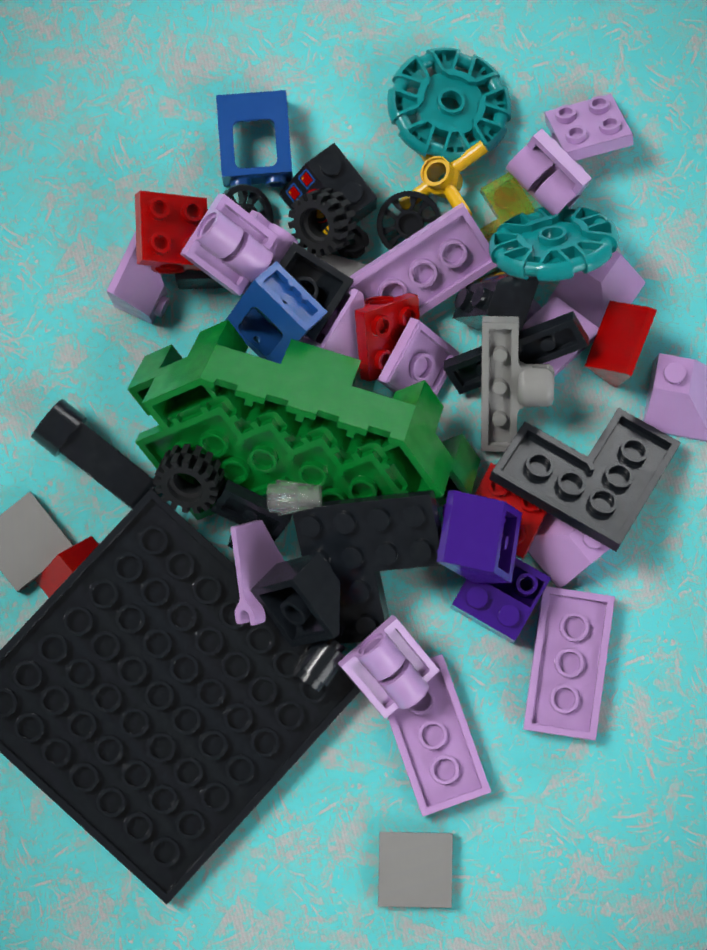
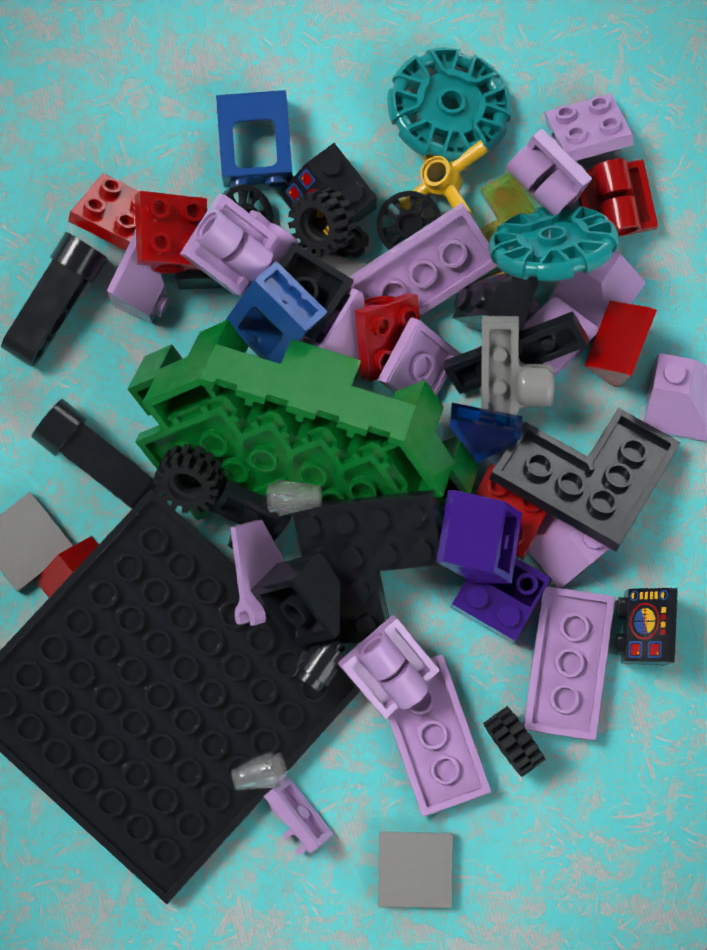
(52, 299): none -> black beam
(107, 211): none -> red plate
(261, 773): none -> clear cone
(299, 815): none -> lavender plate
(484, 430): none -> clear blue slope
(514, 741): none -> black tyre
(621, 194): none -> red plate
(647, 626): none -> black slope

